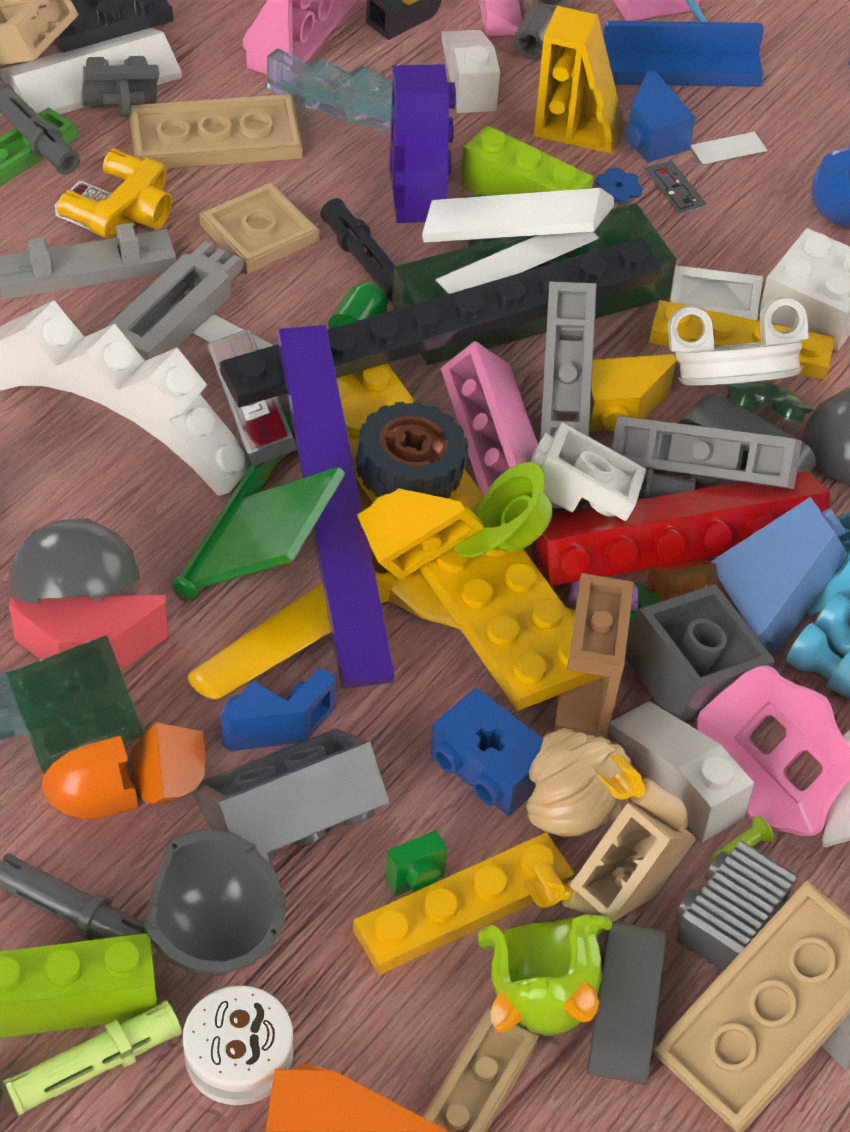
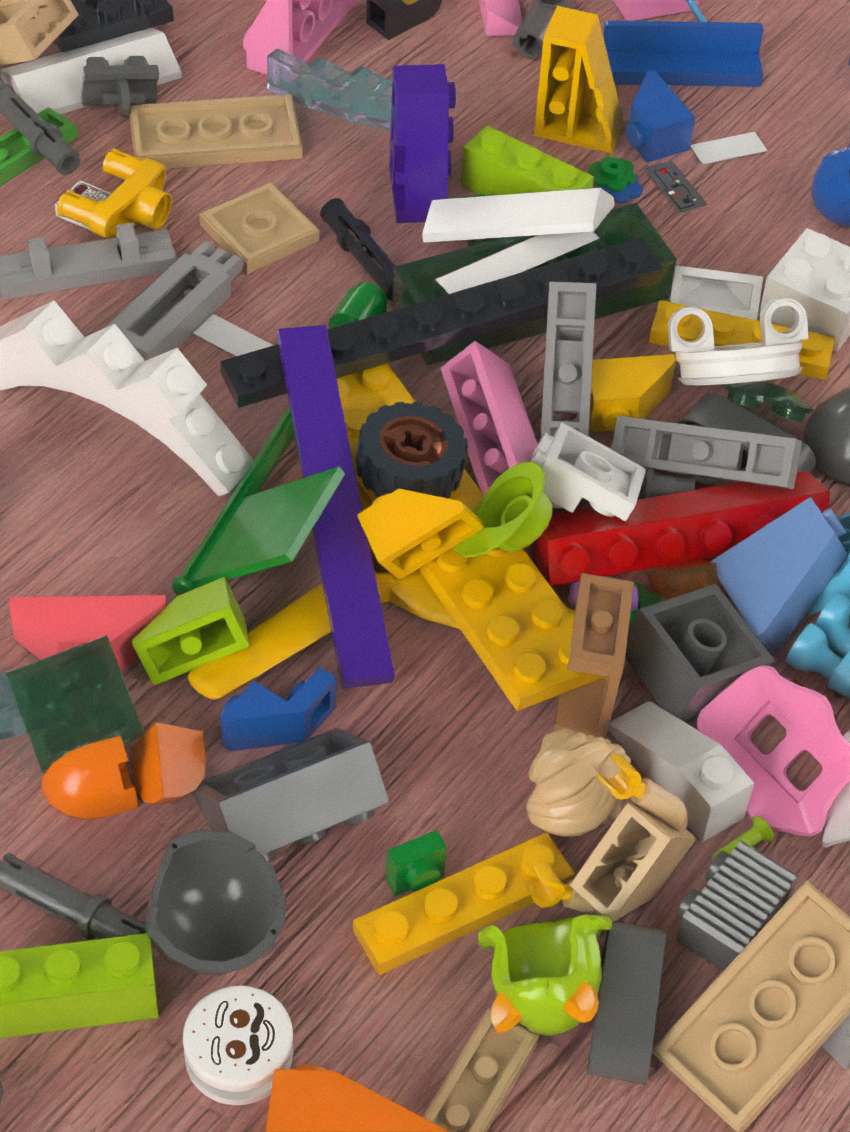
(71, 561): dark grey cylinder -> none
(84, 1061): yellowish green pin -> none
(192, 631): none -> lime slope
(262, 423): tile -> none
(473, 68): white slope -> none
(487, 750): blue brick -> none
(612, 173): none -> green plant

